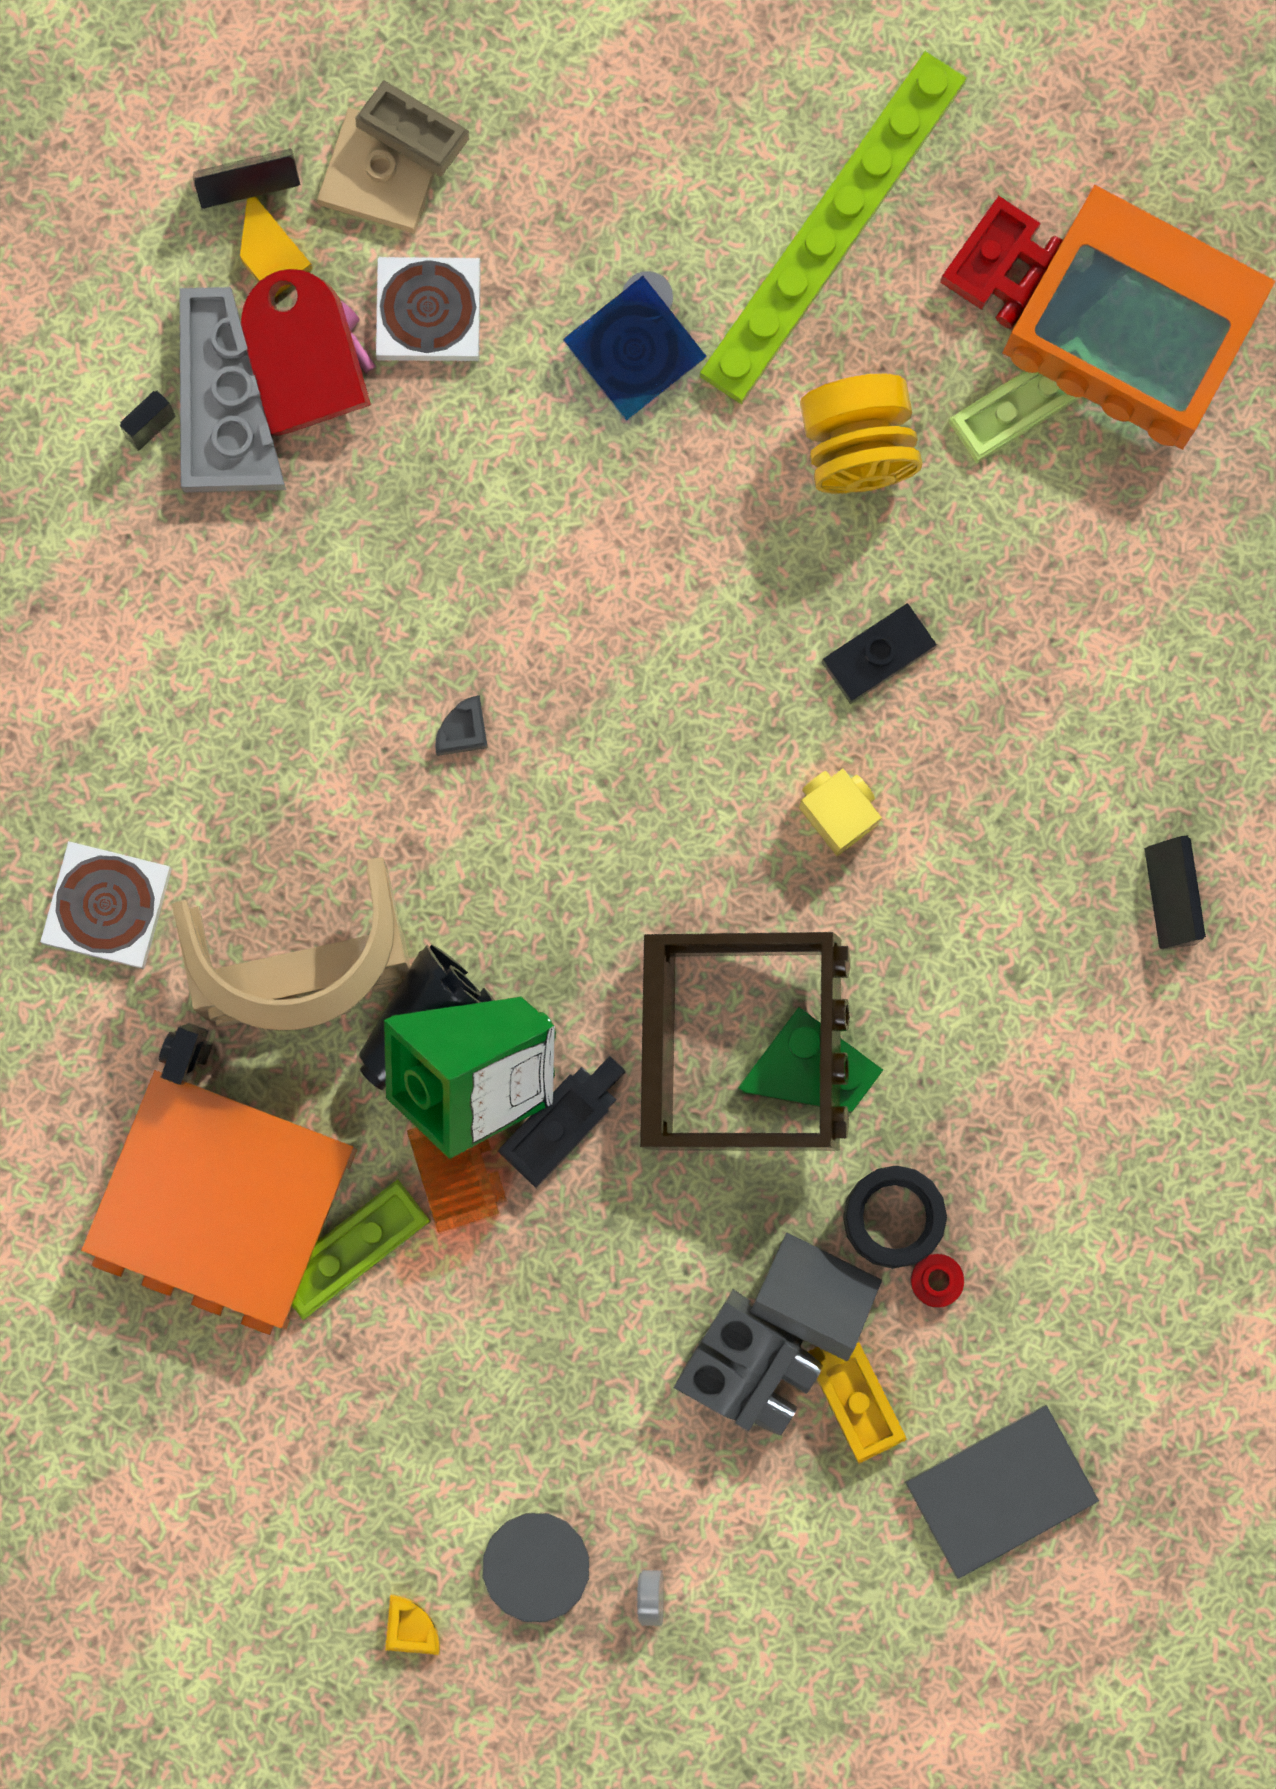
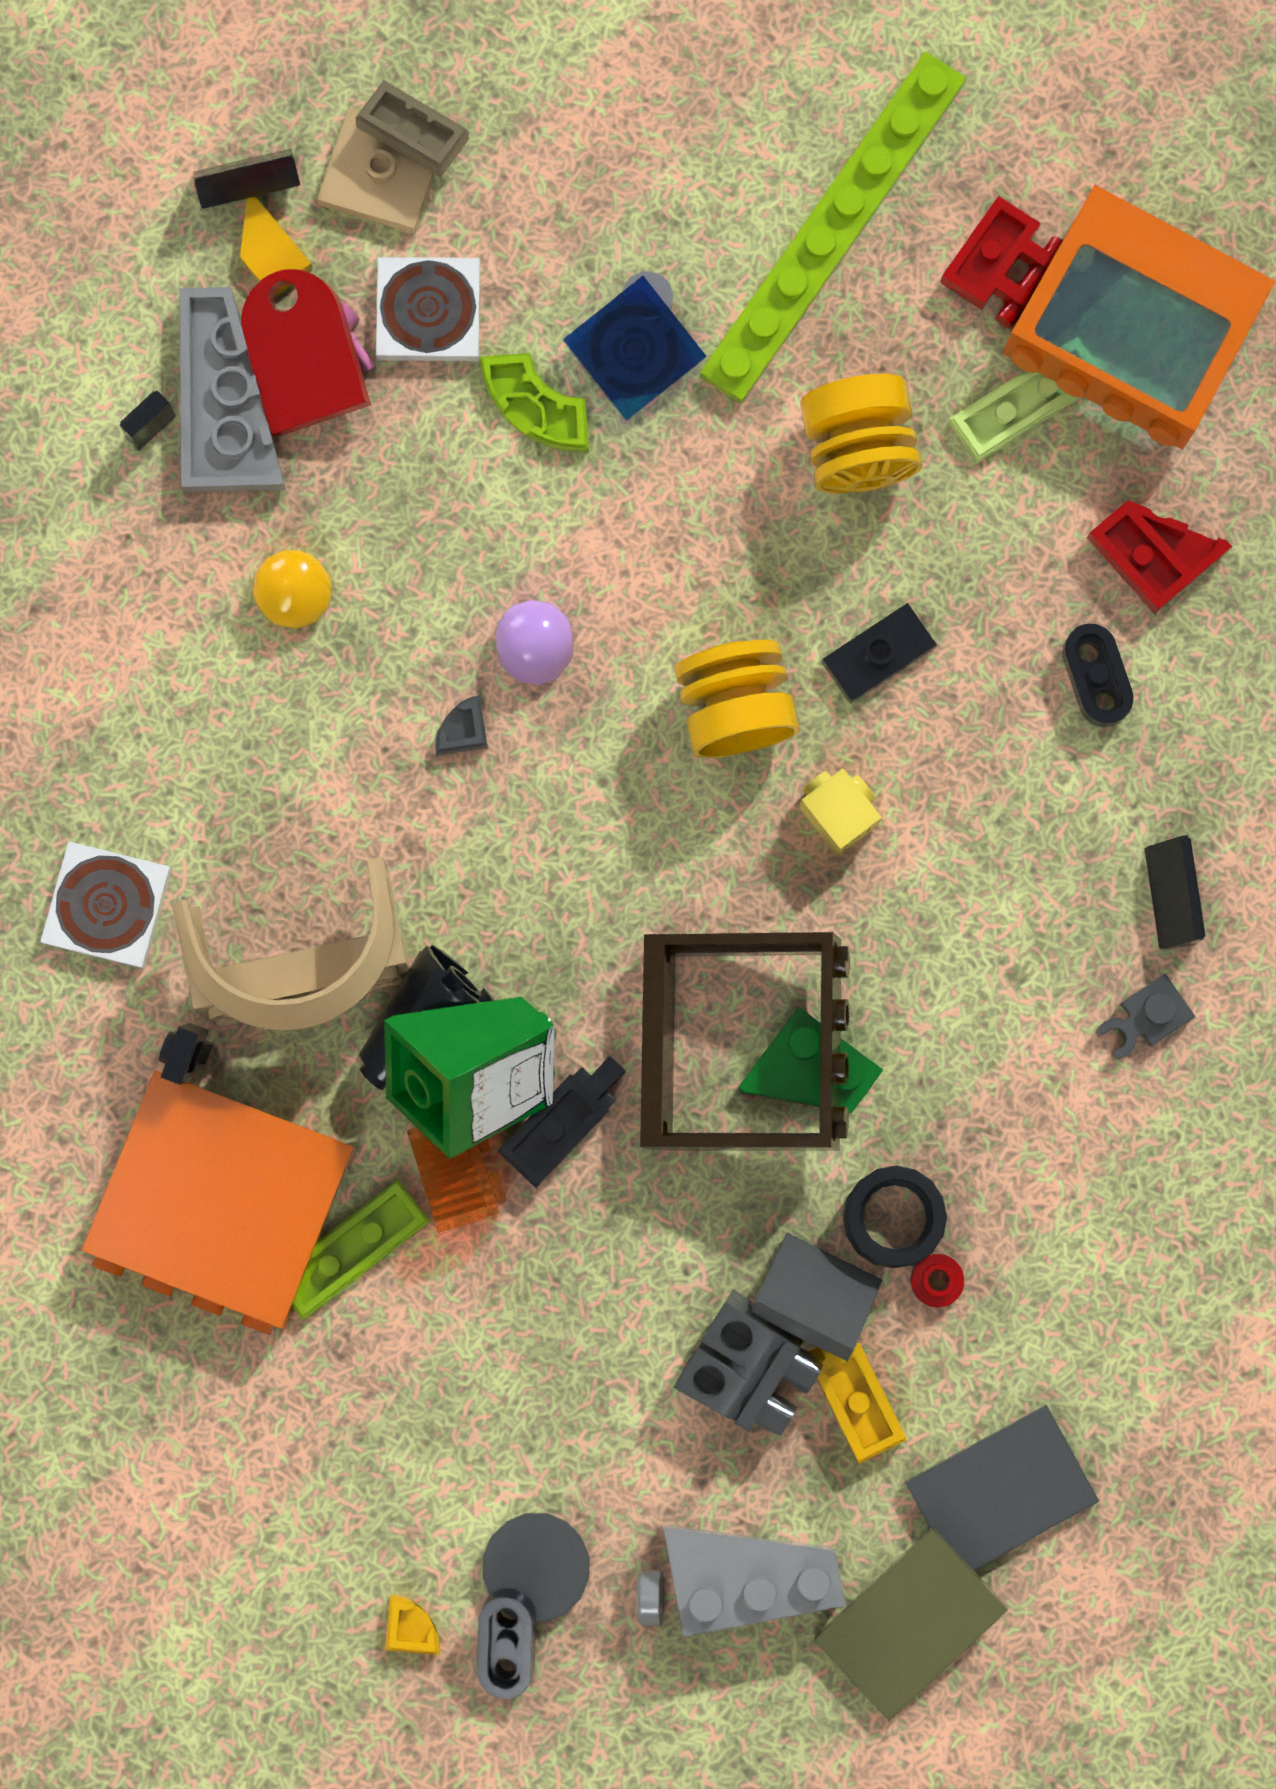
(292, 589): none -> yellow hair
(506, 1639): none -> plate
(534, 406): none -> lime tile
(534, 642): none -> lavender hair
(734, 687): none -> yellow wheel
(747, 1579): none -> light grey wedge
(910, 1623): none -> olive tile
(1097, 676): none -> black plate
(1151, 1013): none -> dark grey plate
(1155, 553): none -> red wing

